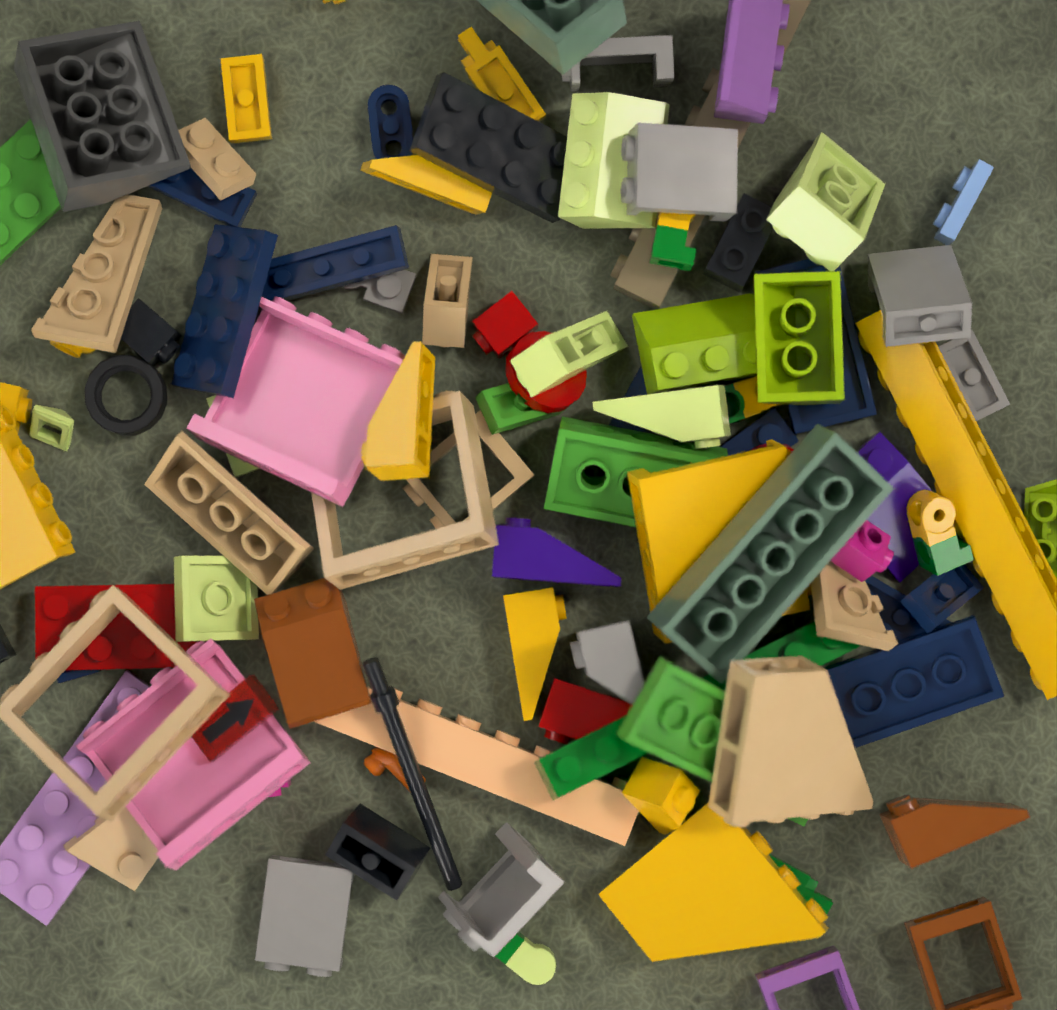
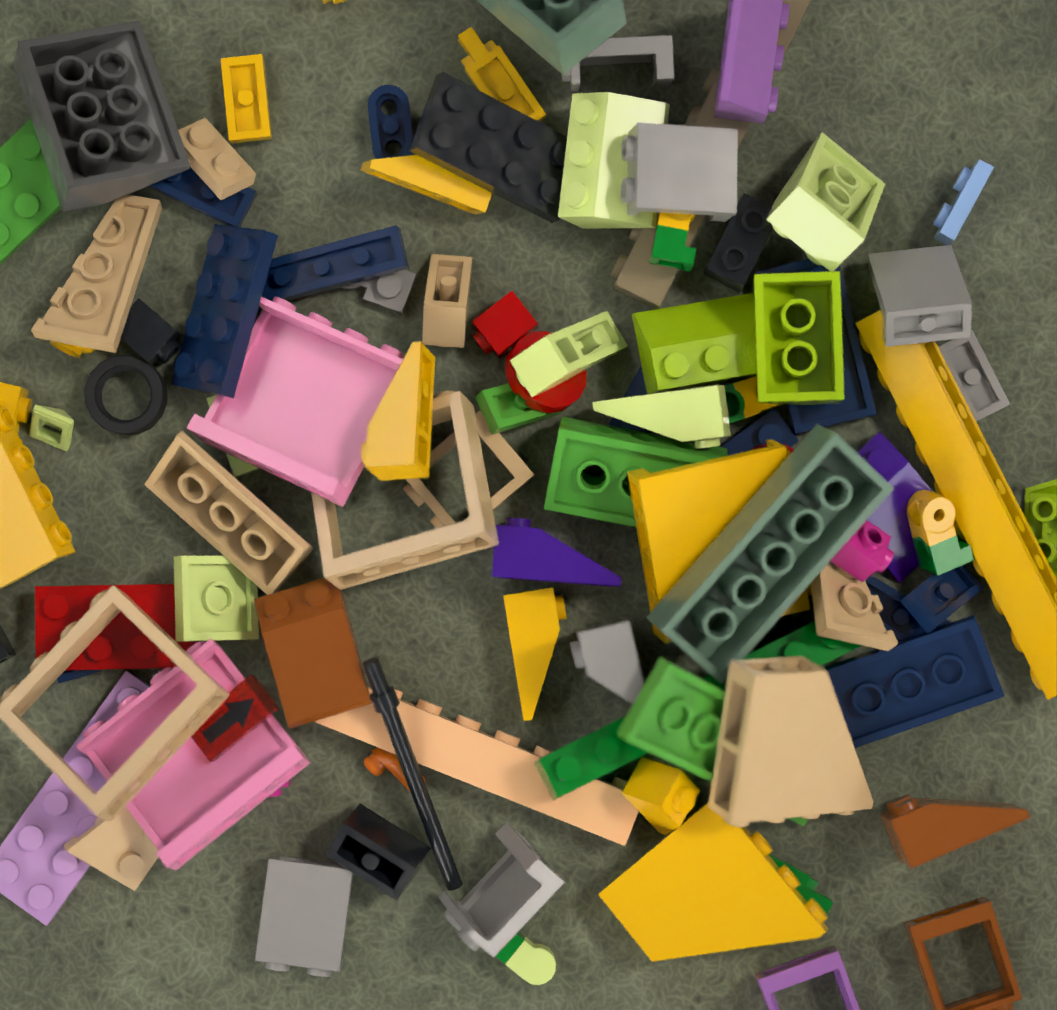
(578, 711): red slope -> none

